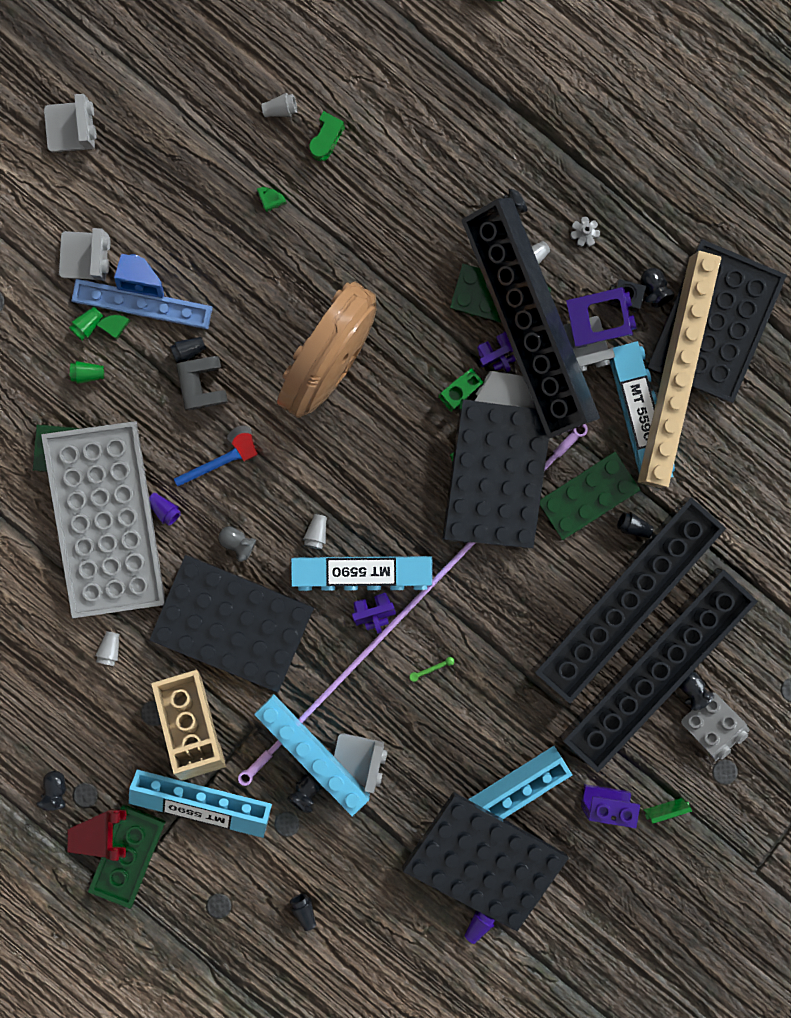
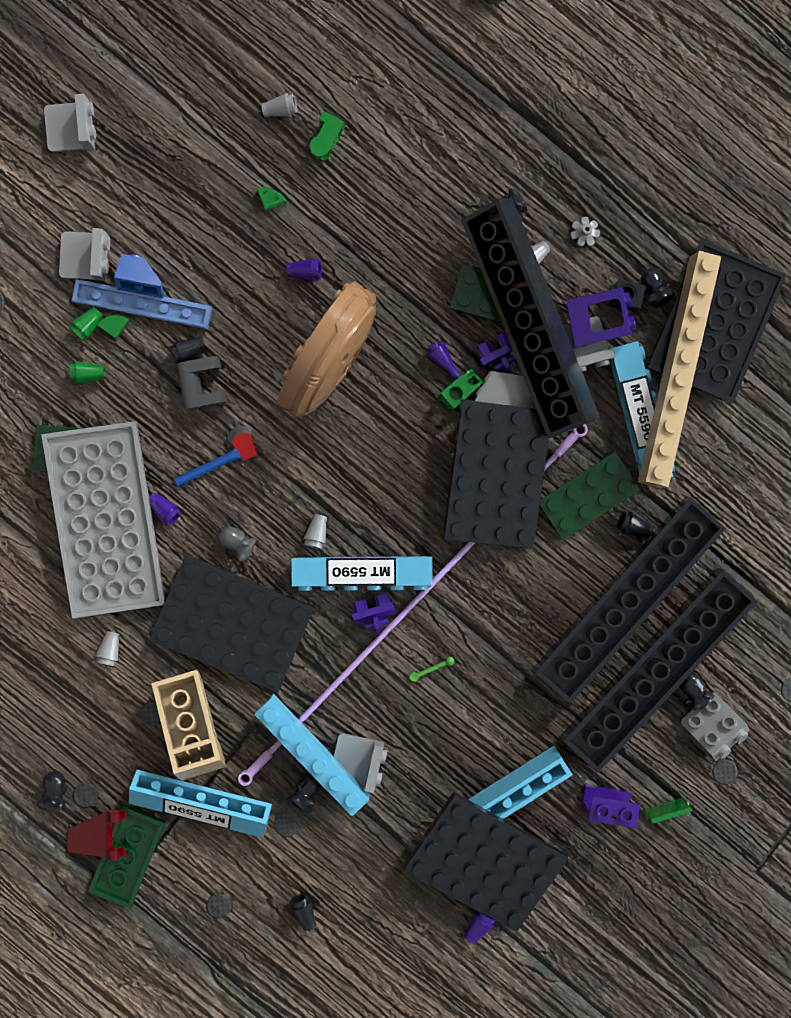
(305, 269): none -> dark purple cone
(439, 354): none -> dark purple cone

